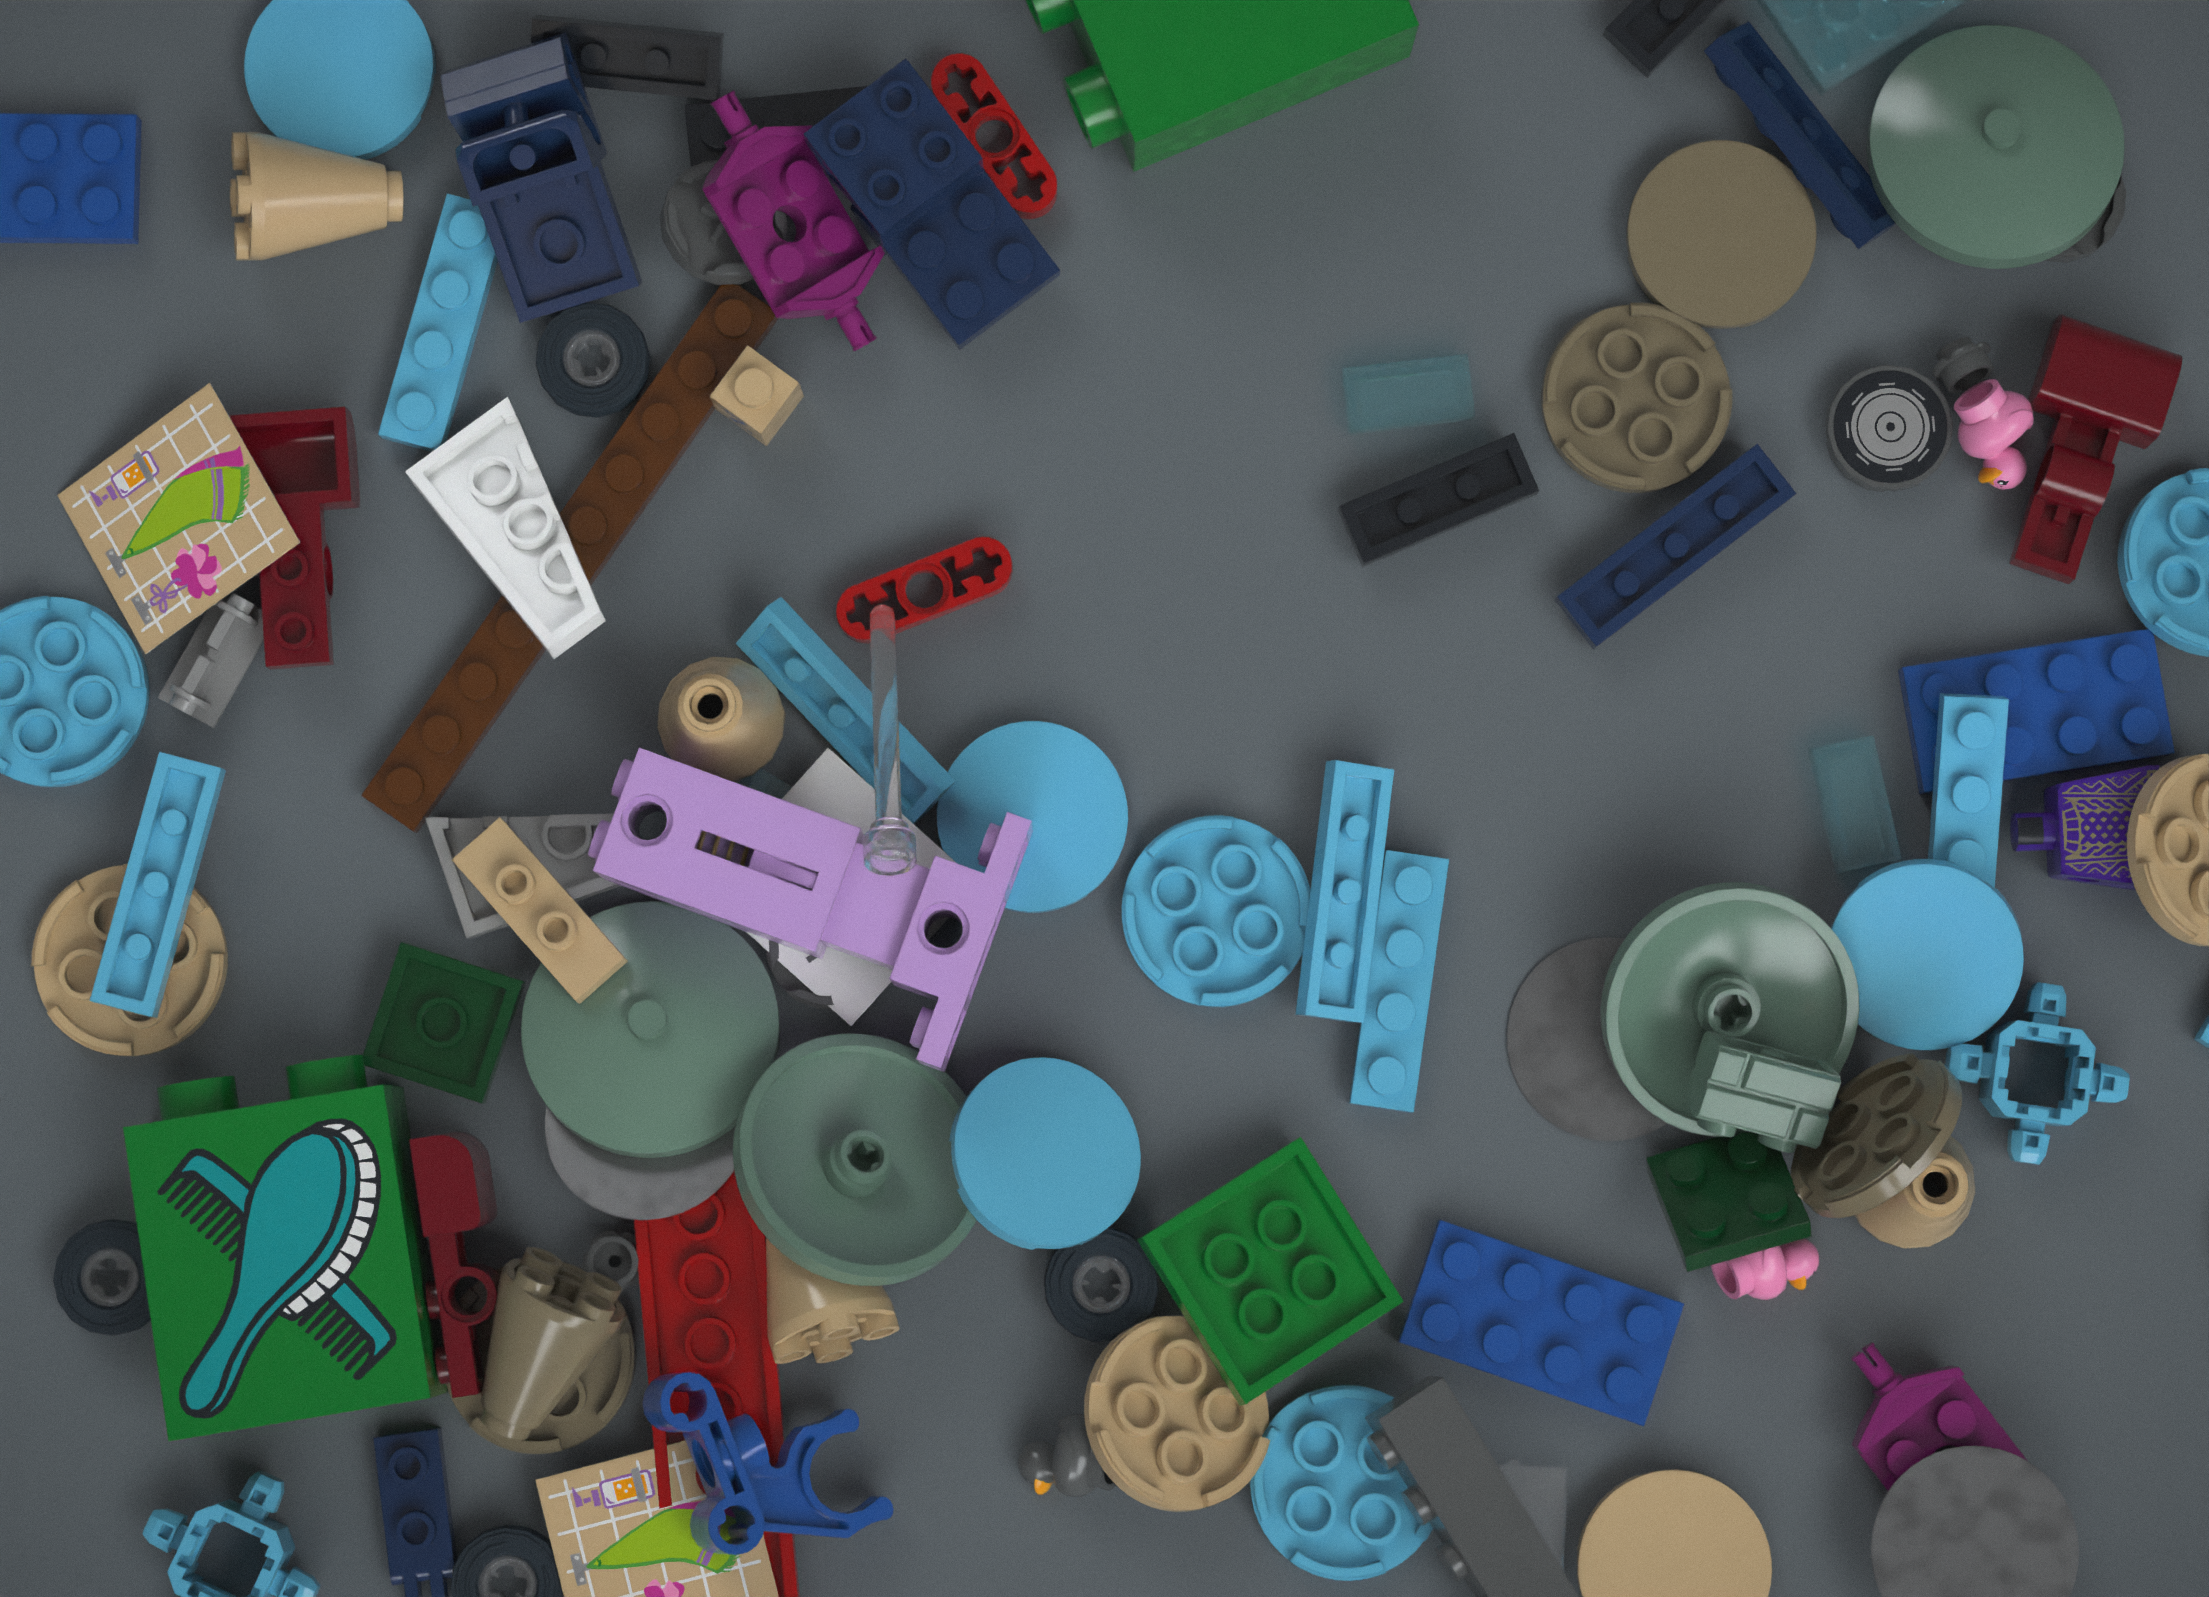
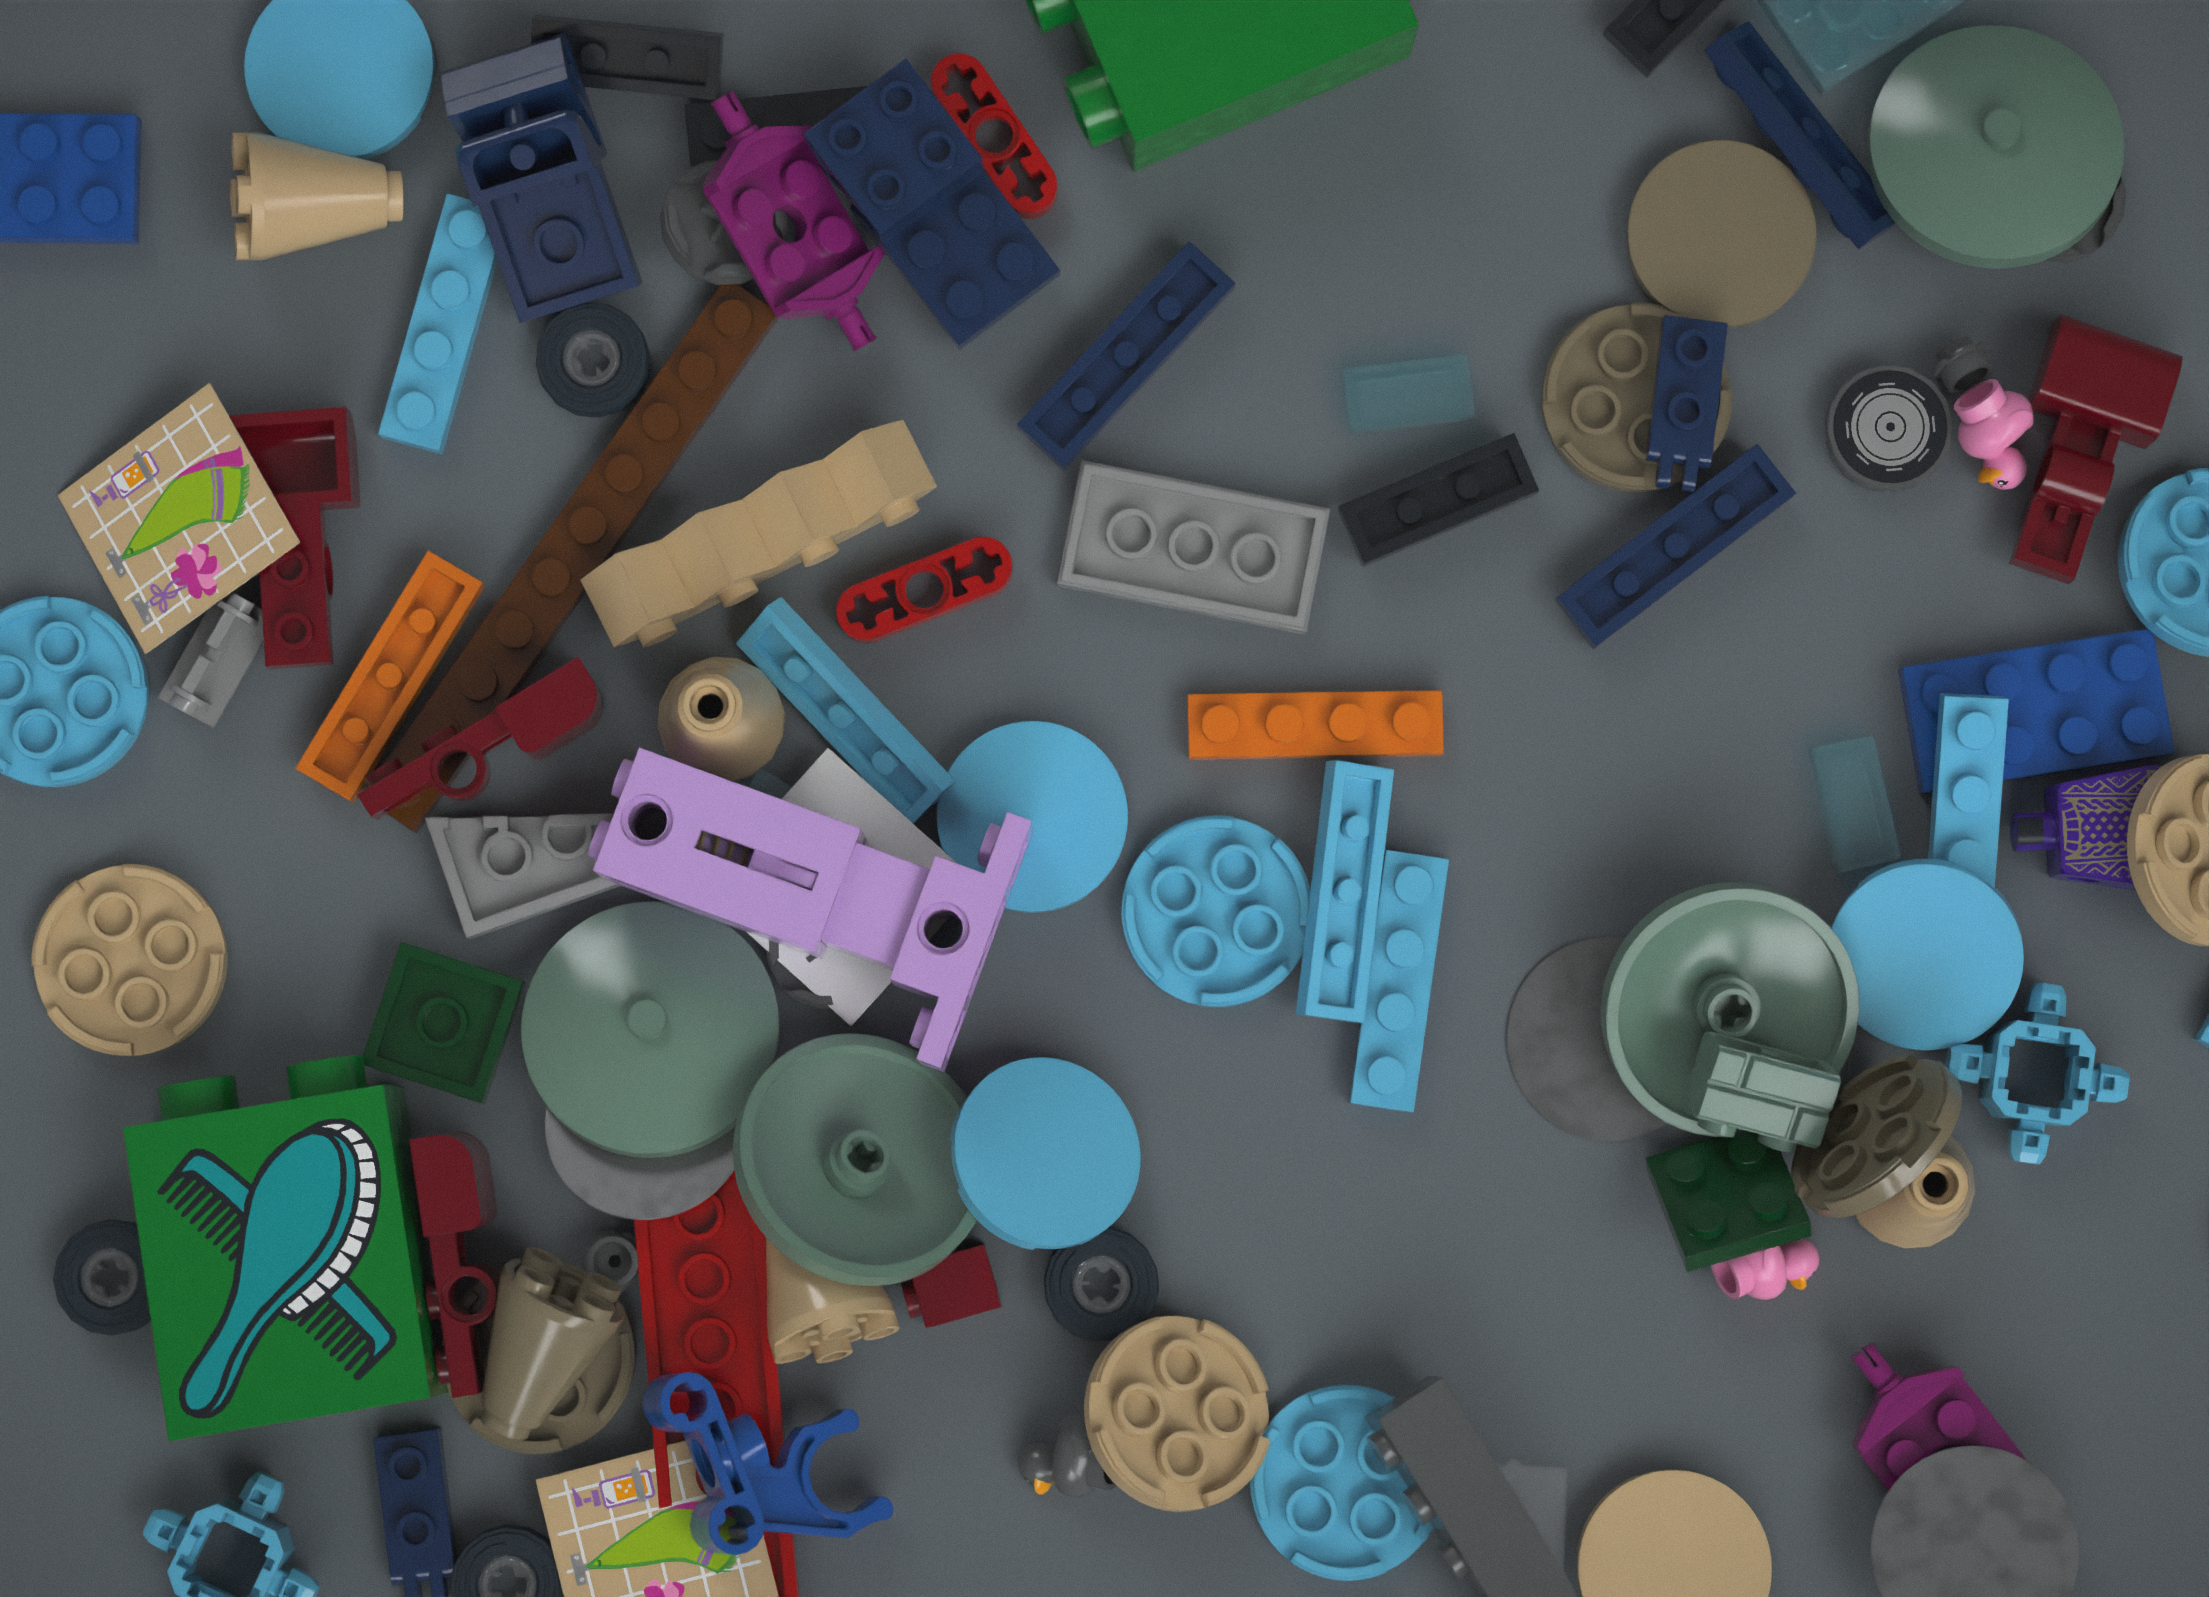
(158, 885): medium azure plate -> none
(390, 676): none -> orange plate
(505, 517): white wing -> none
(537, 718): none -> dark red plate
(539, 910): tan plate -> none
(742, 543): none -> tan brick
(757, 395): tan brick -> none
(889, 842): clear piece -> none
(953, 1289): none -> dark red brick
(1126, 355): none -> dark blue plate
(1193, 547): none -> light grey tile
(1270, 1271): green plate -> none
(1315, 725): none -> orange plate
(1541, 1322): blue plate -> none
(1685, 398): none -> dark blue hinge

